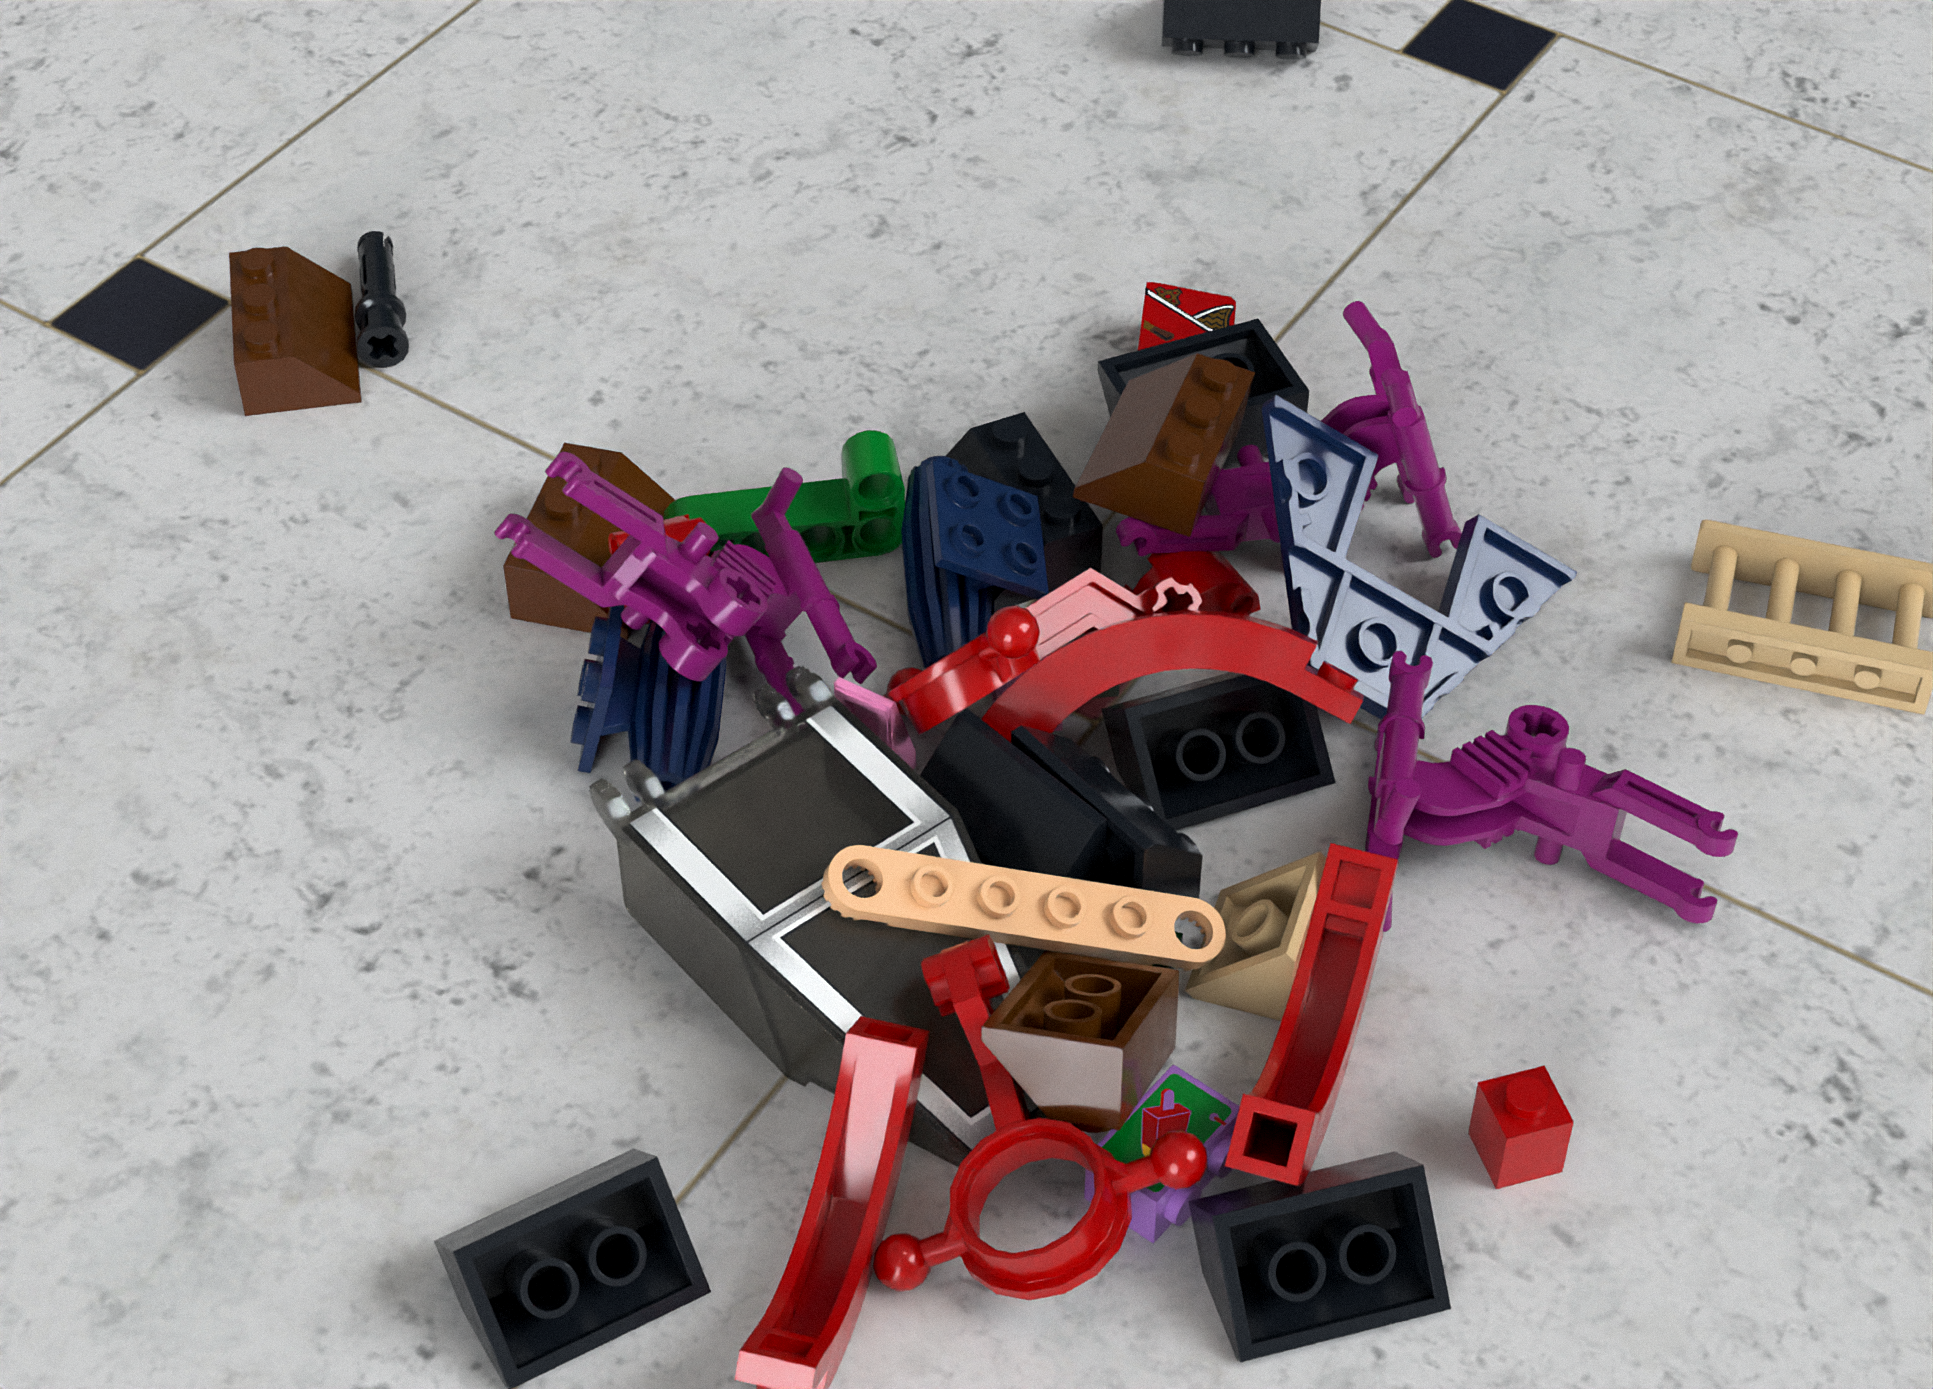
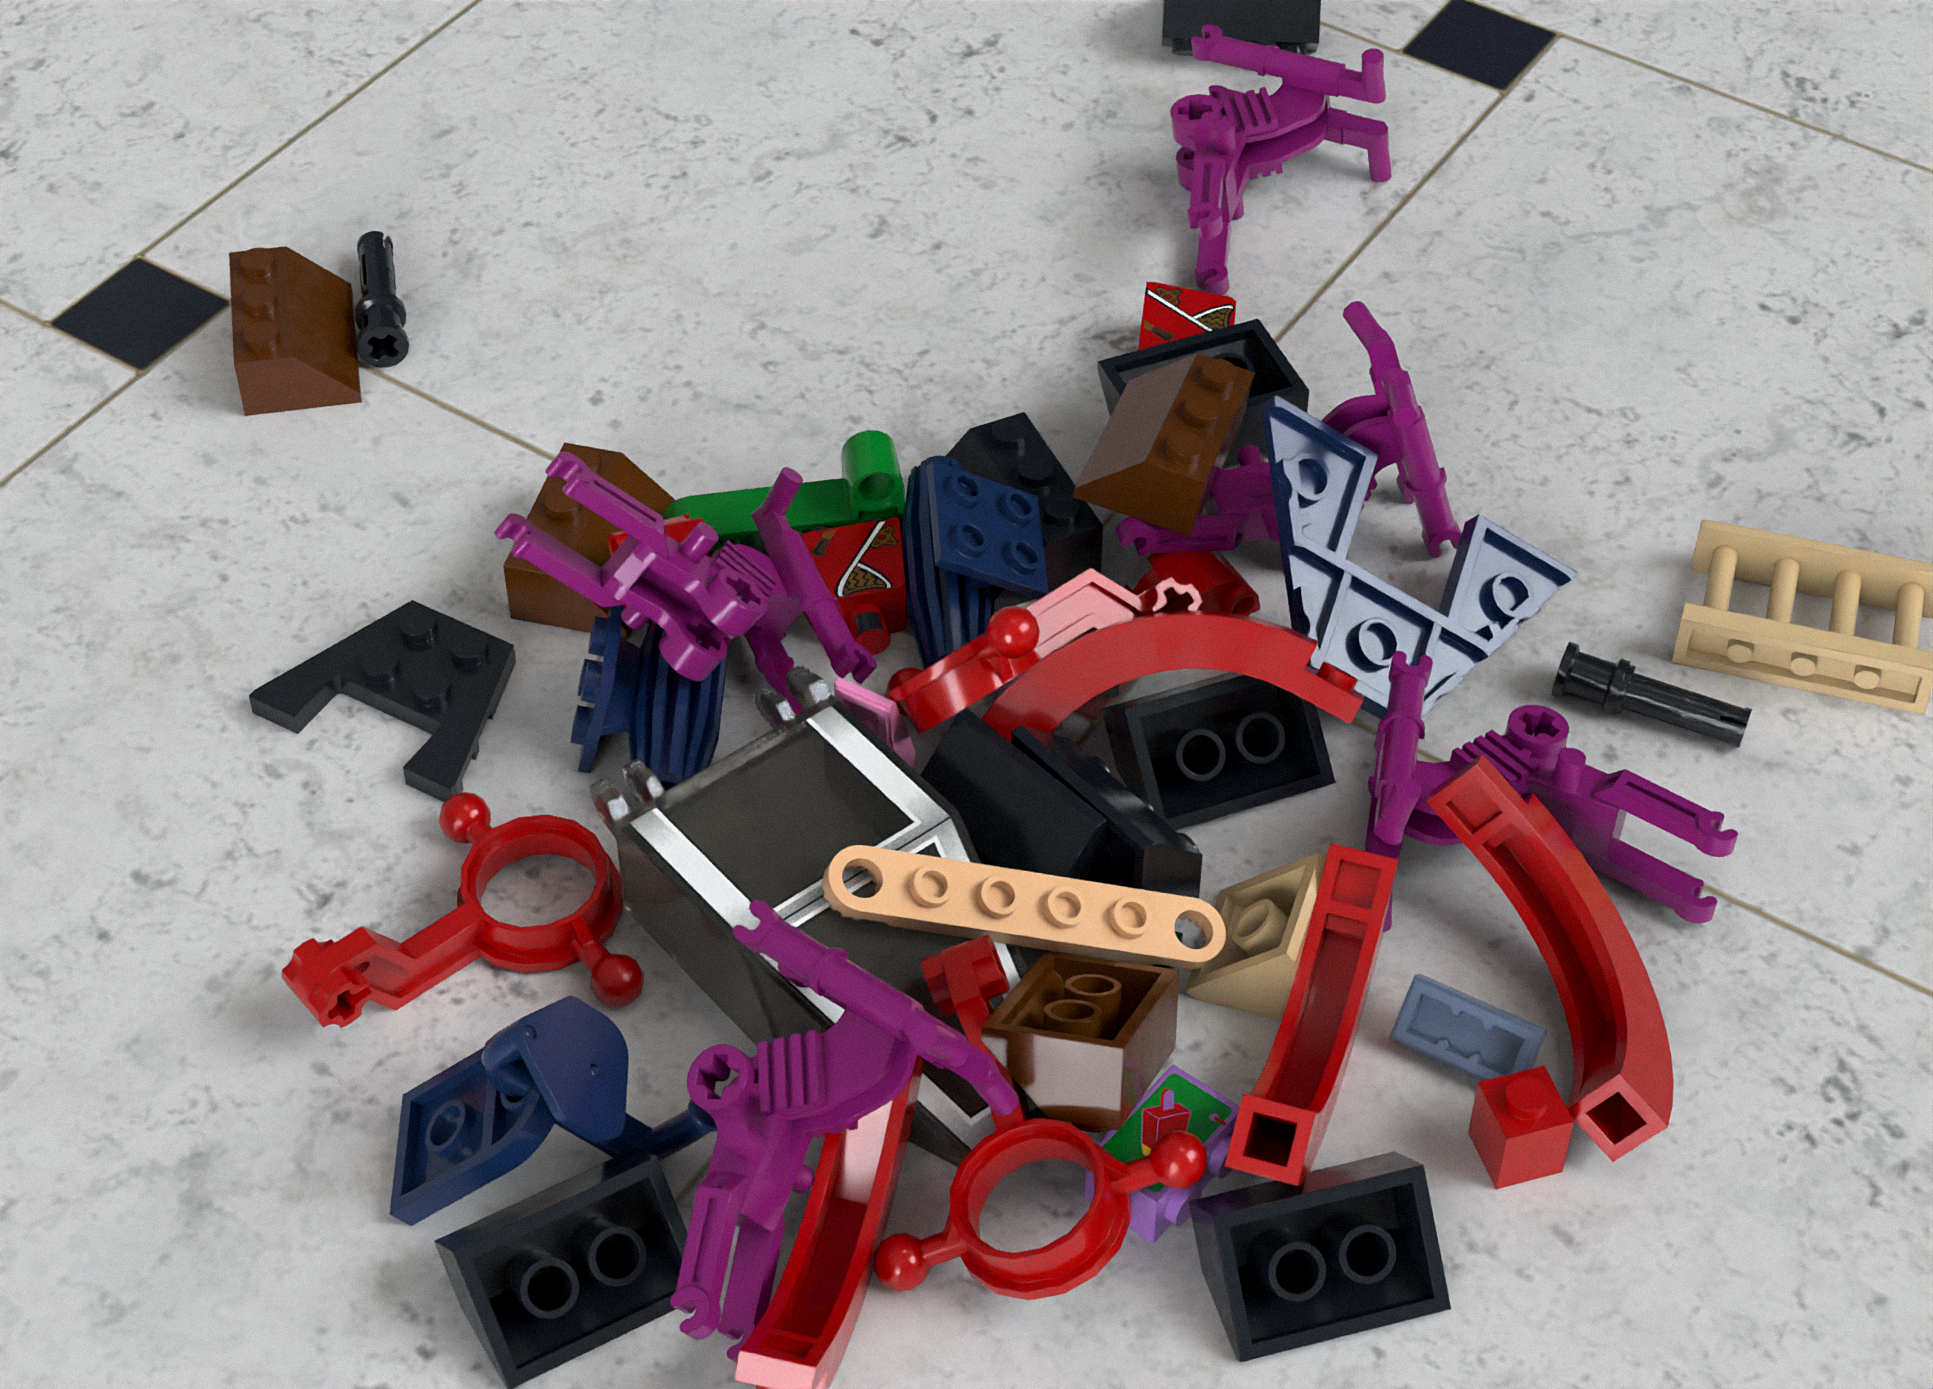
(366, 966): none -> red piece
(414, 669): none -> black wing
(503, 1100): none -> dark blue plate
(785, 1099): none -> magenta piece
(866, 576): none -> red torso
(1248, 133): none -> magenta piece
(1465, 1031): none -> sand blue plate
(1609, 1003): none -> red arch
(1620, 688): none -> black pin

